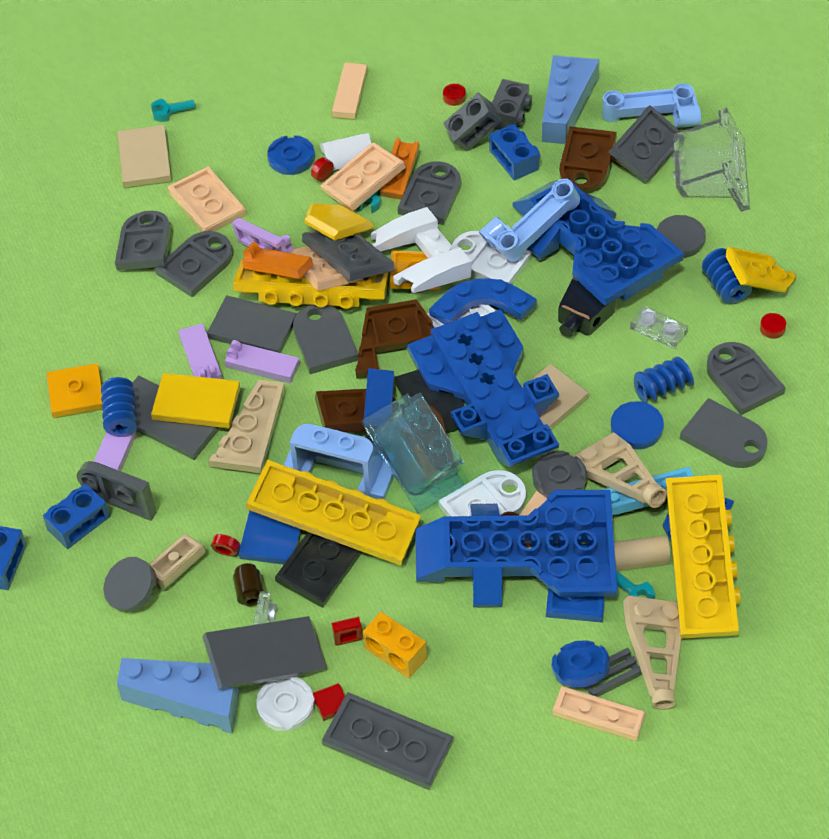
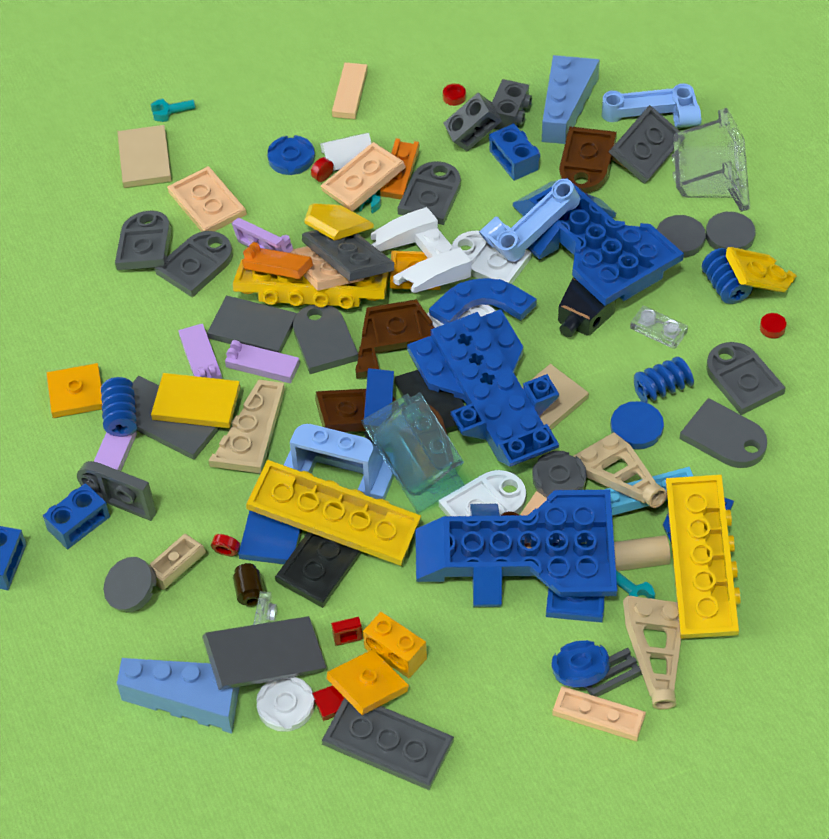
(367, 682): none -> light orange plate
(730, 230): none -> dark grey tile

